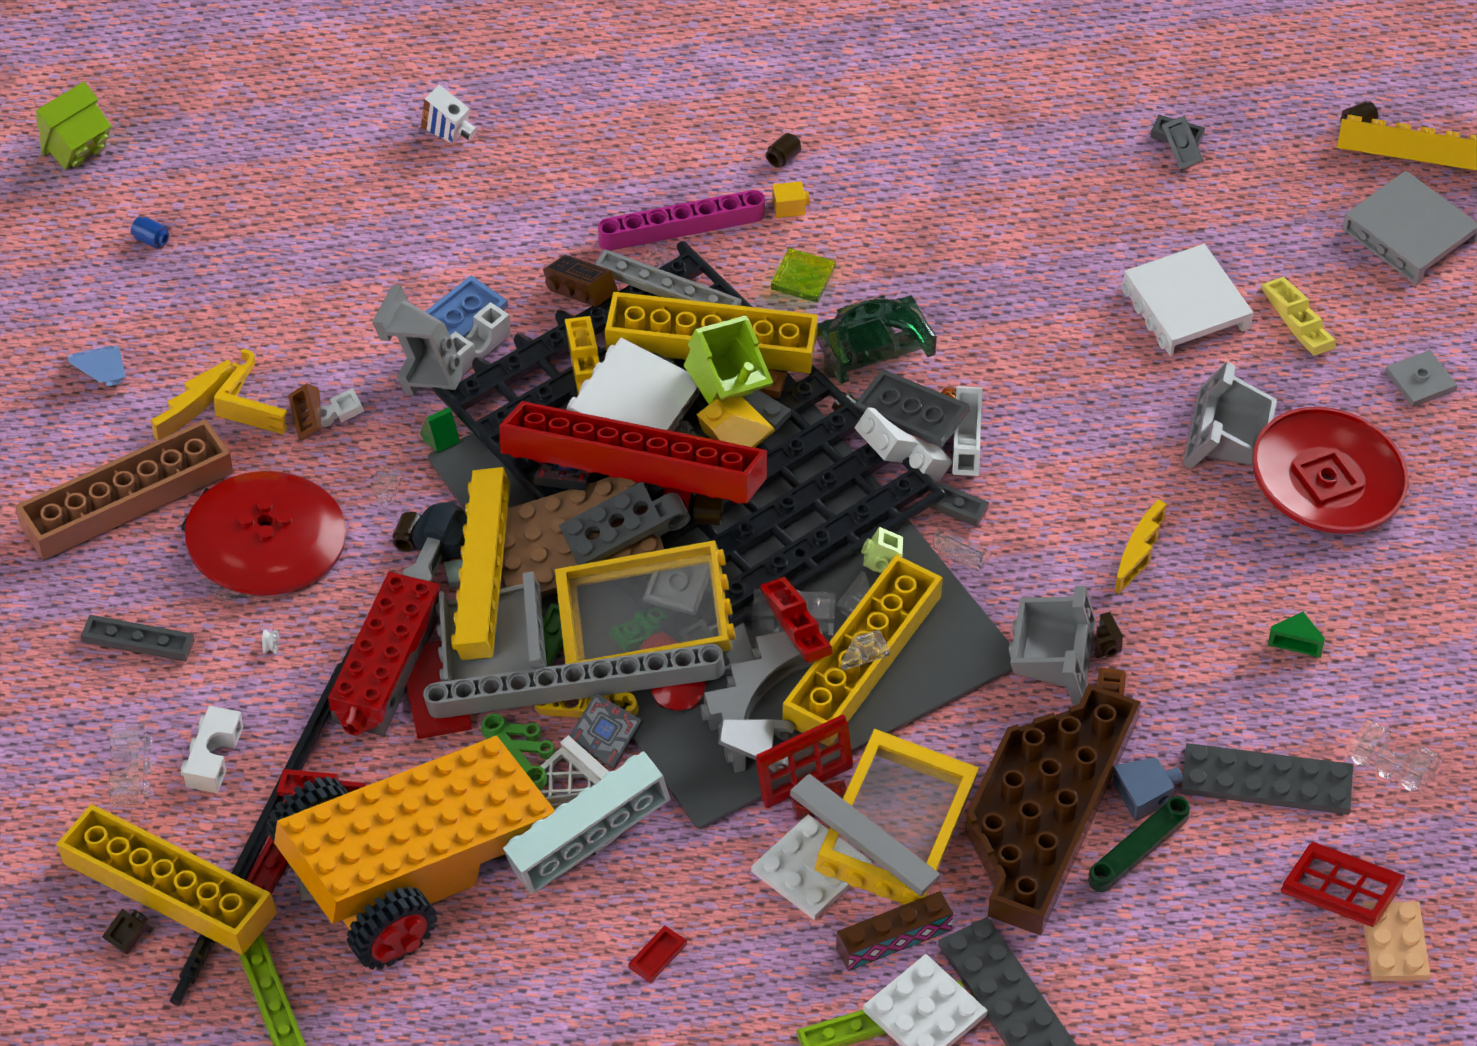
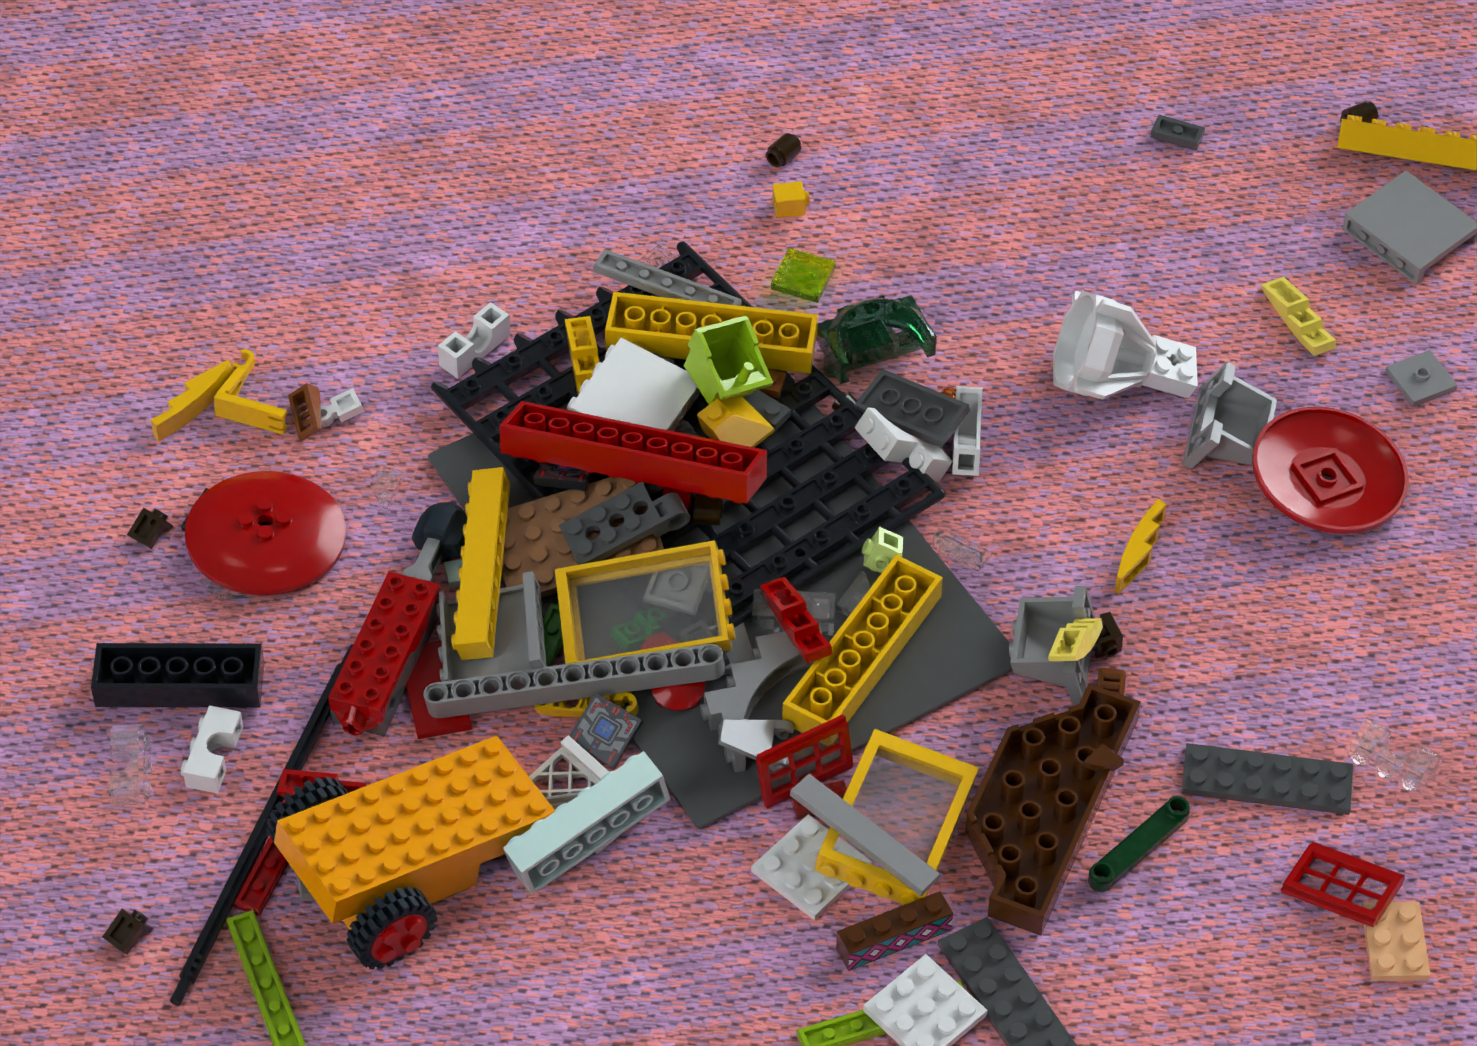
(72, 126): lime piece -> none
(101, 364): light blue slope -> none
(124, 489): nougat brick -> none
(137, 638): dark grey plate -> none
(149, 527): none -> dark brown bracket
(150, 232): blue brick -> none
(167, 879): yellow brick -> none
(177, 675): none -> black brick
(269, 641): white bush -> none
(404, 530): dark brown brick -> none
(425, 341): light grey windscreen -> none
(440, 430): green slope -> none
(446, 116): torso -> none
(464, 302): medium blue plate -> none
(516, 747): bright green plant -> none
(580, 280): reddish brown brick -> none
(657, 954): red tile -> none
(681, 220): dark pink beam -> none
(865, 649): clear tile -> none
(961, 505): dark grey plate -> none
(1075, 640): none -> light yellow slope
(1103, 759): none -> reddish brown tile
(1119, 352): none -> white plate
(1145, 785): sand blue torso -> none
(1182, 143): dark grey plate -> none
(1185, 297): white panel -> none
(1297, 635): green slope -> none

